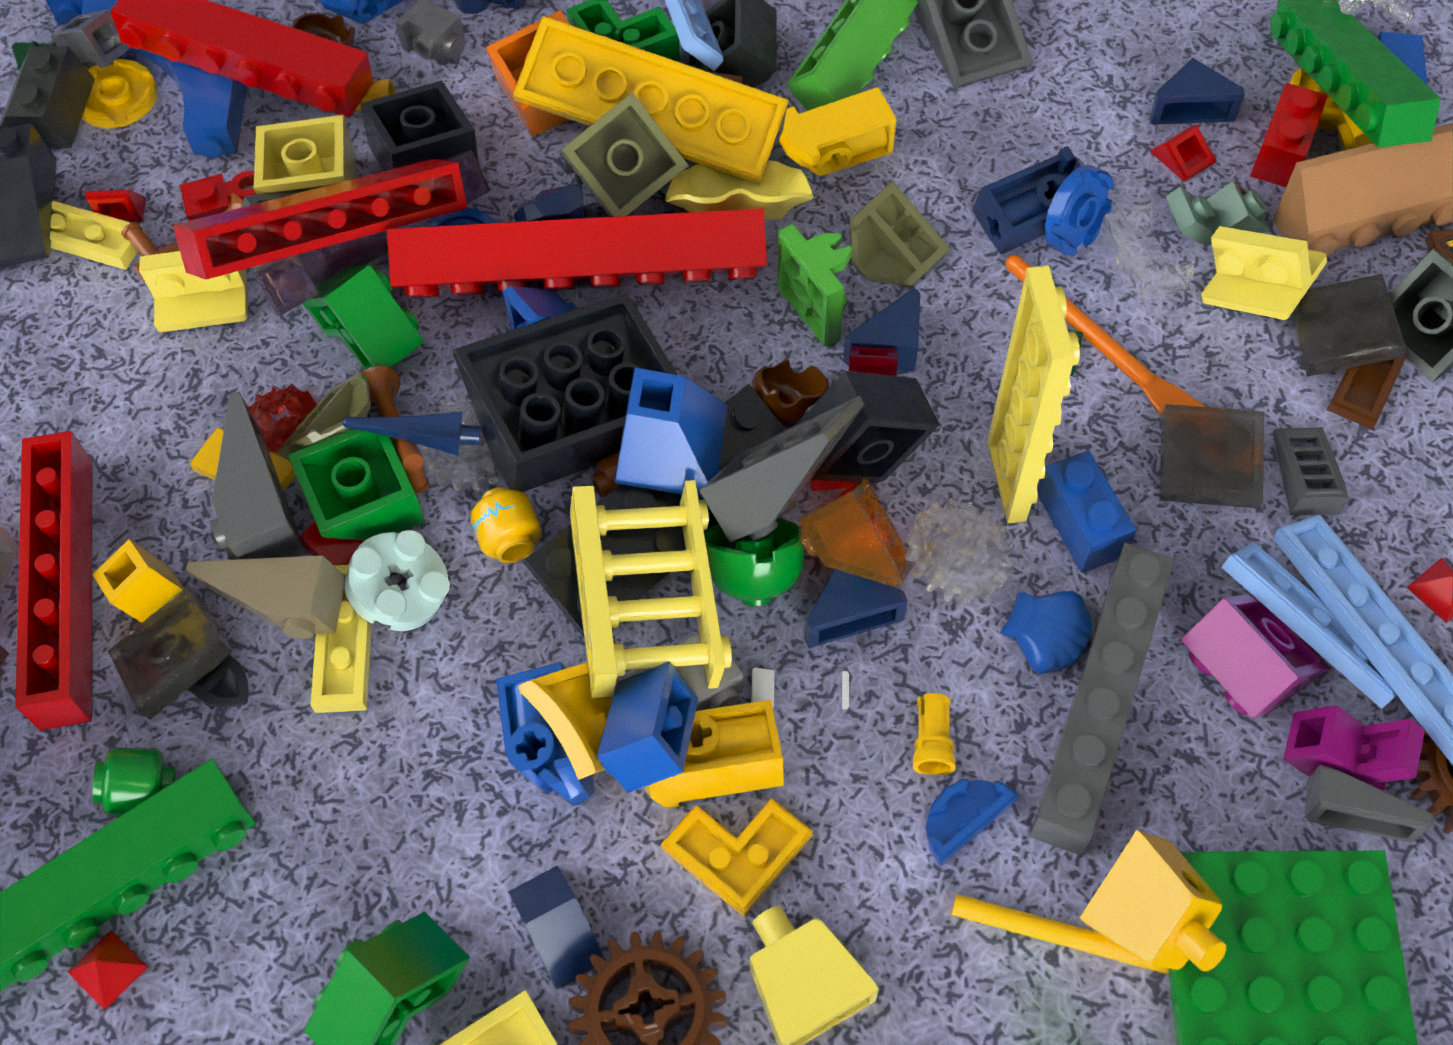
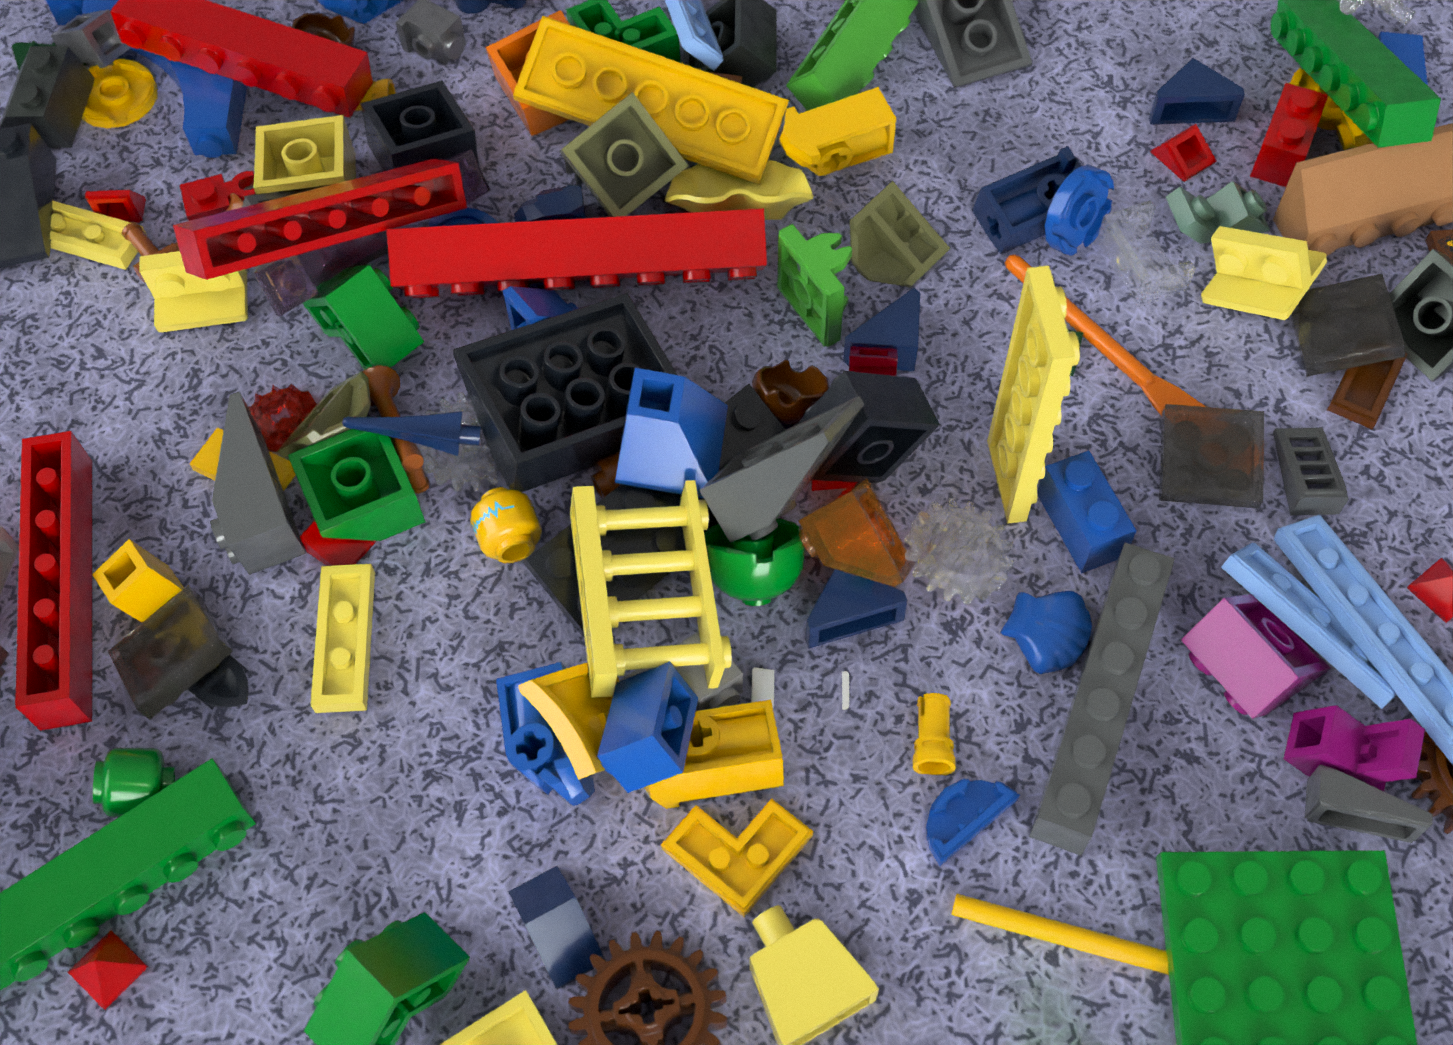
(288, 592): dark tan slope -> none
(406, 555): light aqua plate -> none
(1157, 906): yellow torso -> none

